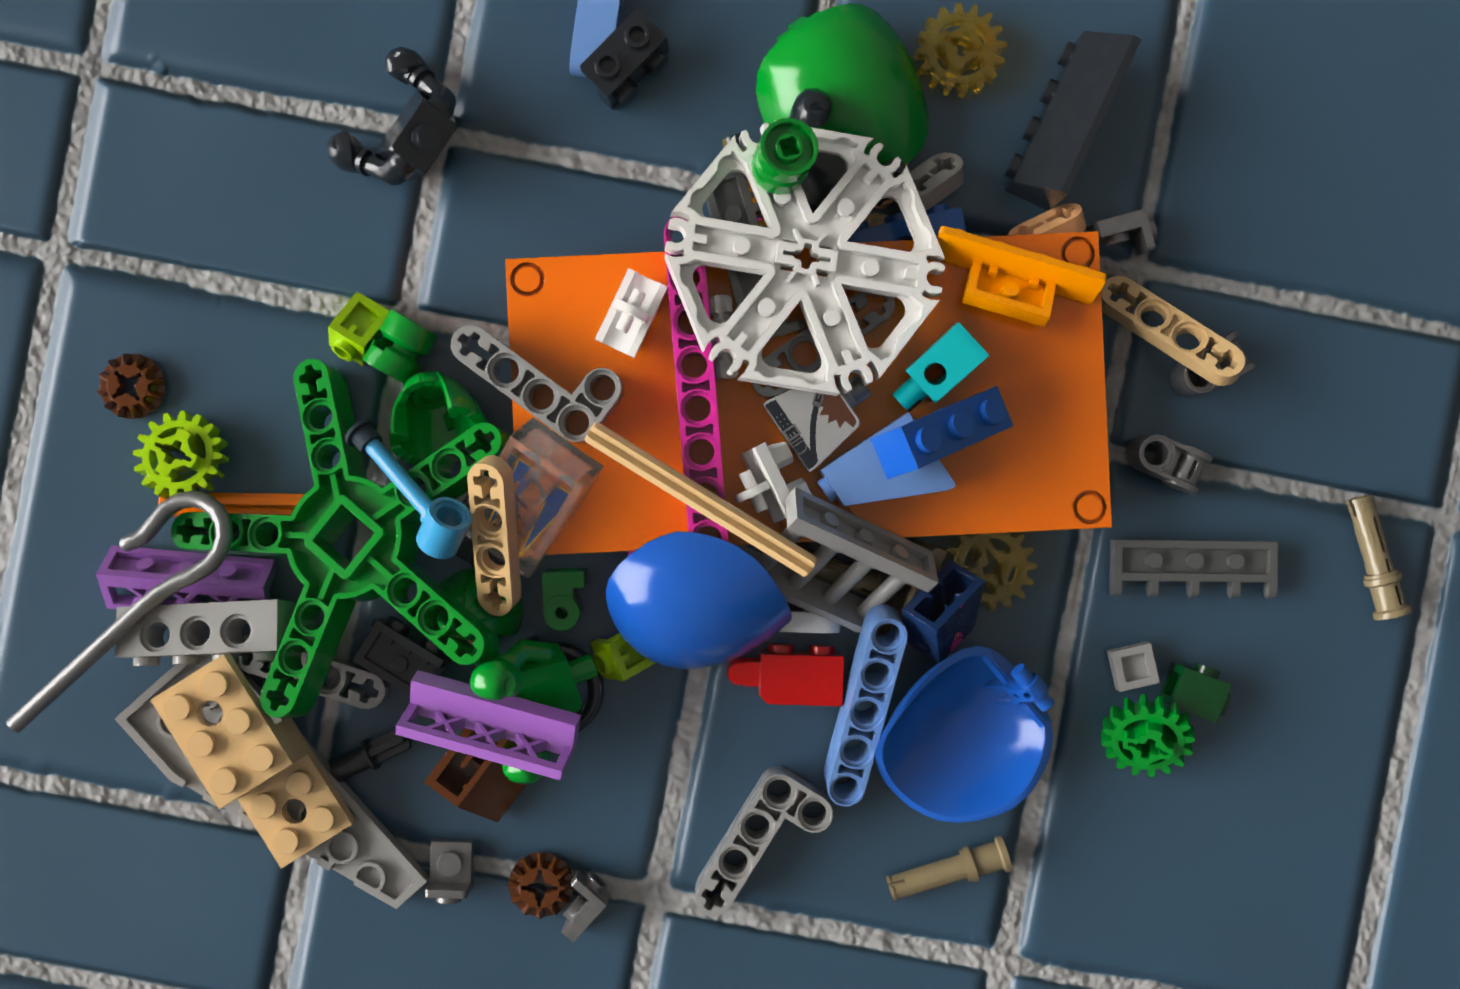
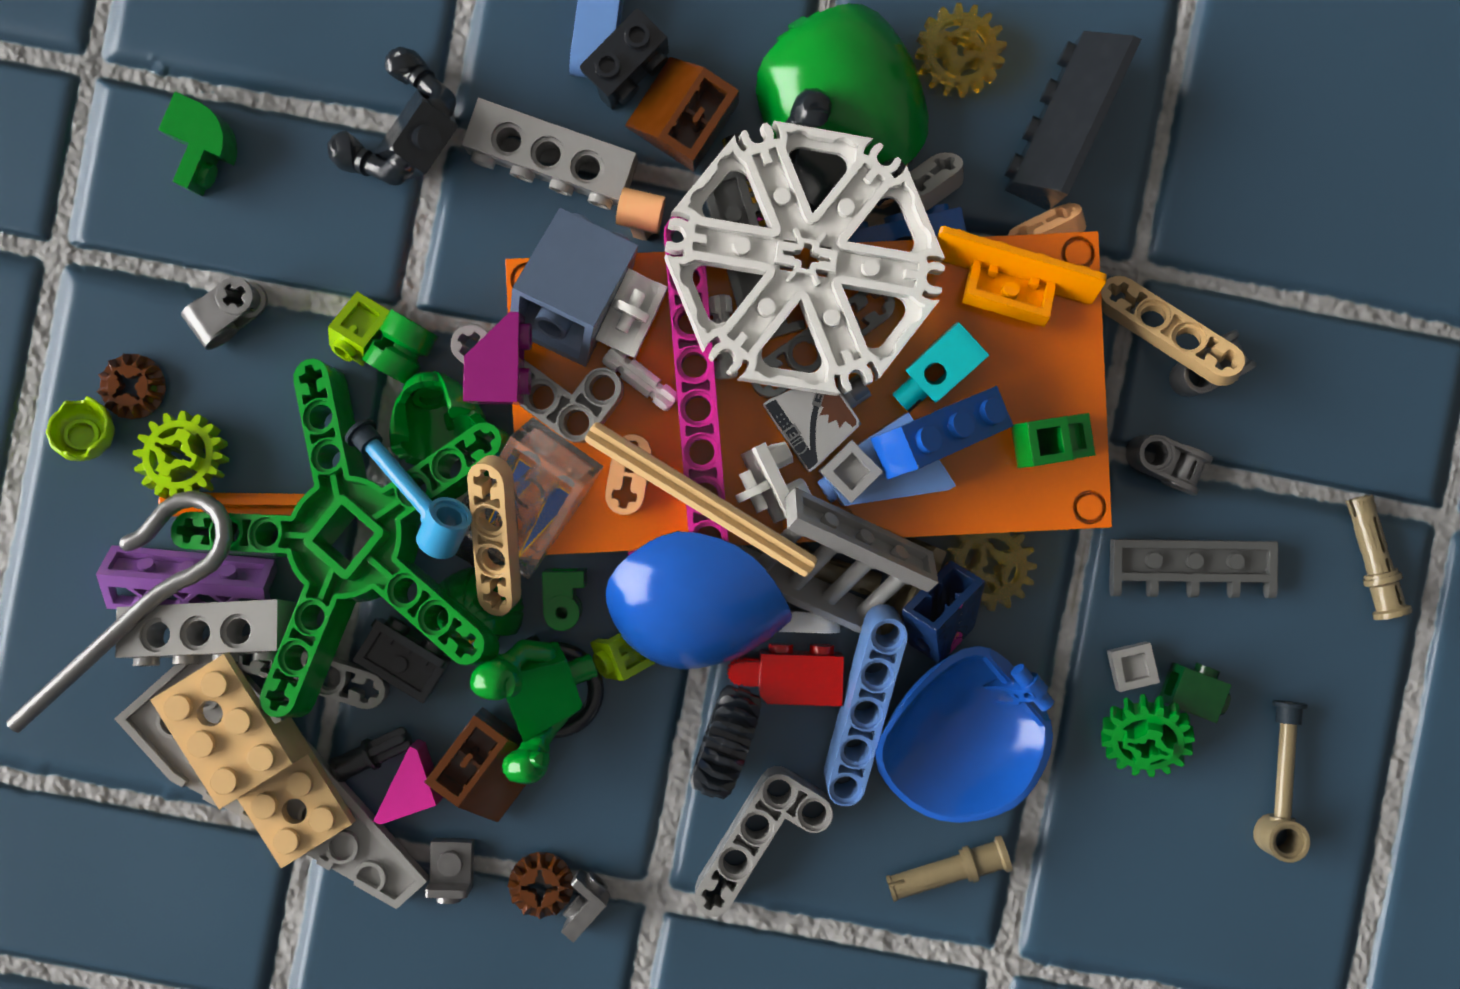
(80, 430): none -> lime hair
(206, 138): none -> green brick
(218, 314): none -> flat silver piece
(408, 791): none -> dark pink slope
(494, 123): none -> light grey brick
(496, 364): none -> magenta slope
(527, 723): medium lavender fence -> none
(572, 284): none -> sand blue slope
(616, 481): none -> light nougat beam
(640, 212): none -> light nougat piece
(640, 379): none -> white axle
(684, 111): none -> reddish brown slope
(726, 742): none -> black gear
(784, 156): green wheel -> none
(851, 471): none -> light grey plate
(1053, 440): none -> green brick
(1117, 230): flat silver bracket -> none
(1268, 826): none -> dark tan piece

